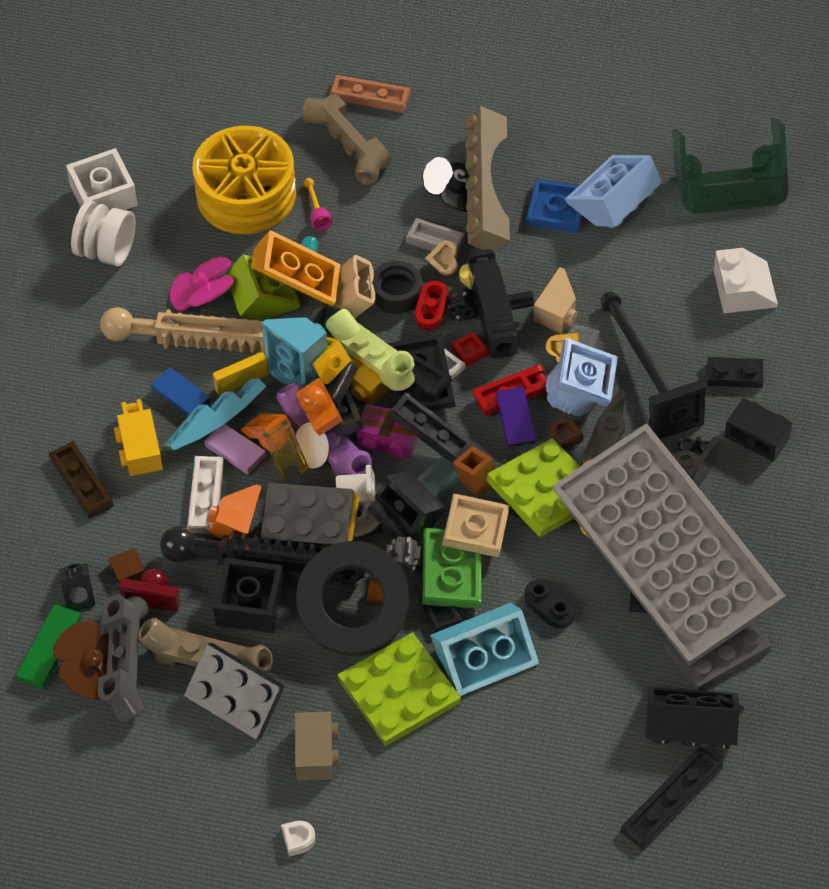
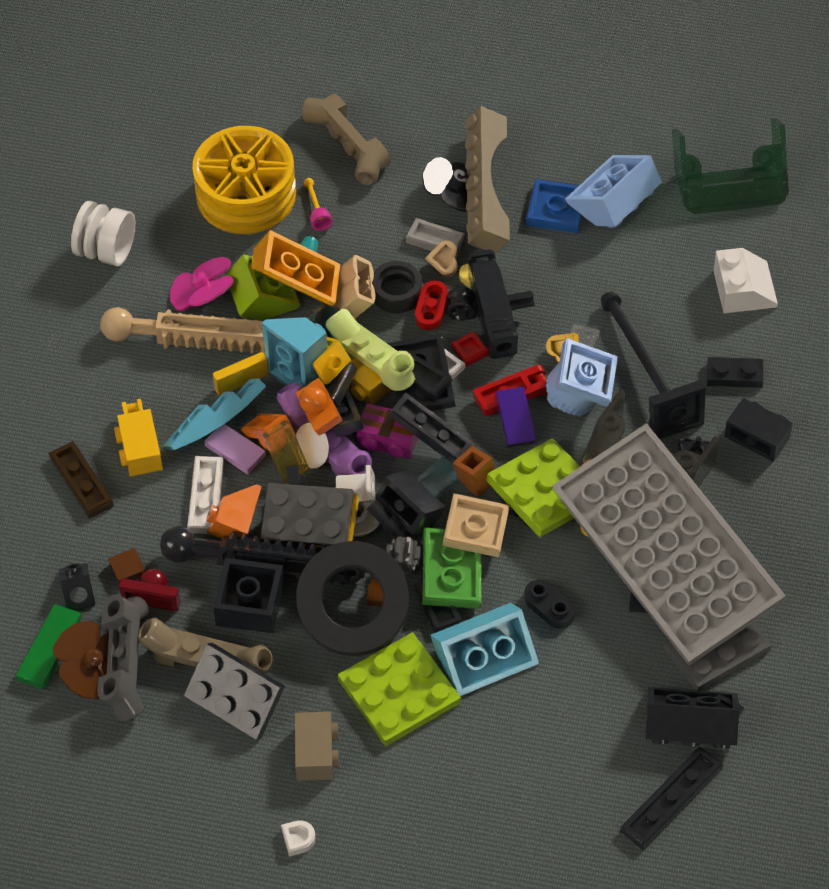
(103, 181): white brick -> none
(179, 391): blue tile -> none
(371, 93): nougat tile -> none
(556, 304): tan slope -> none
(566, 433): reddish brown tile -> none

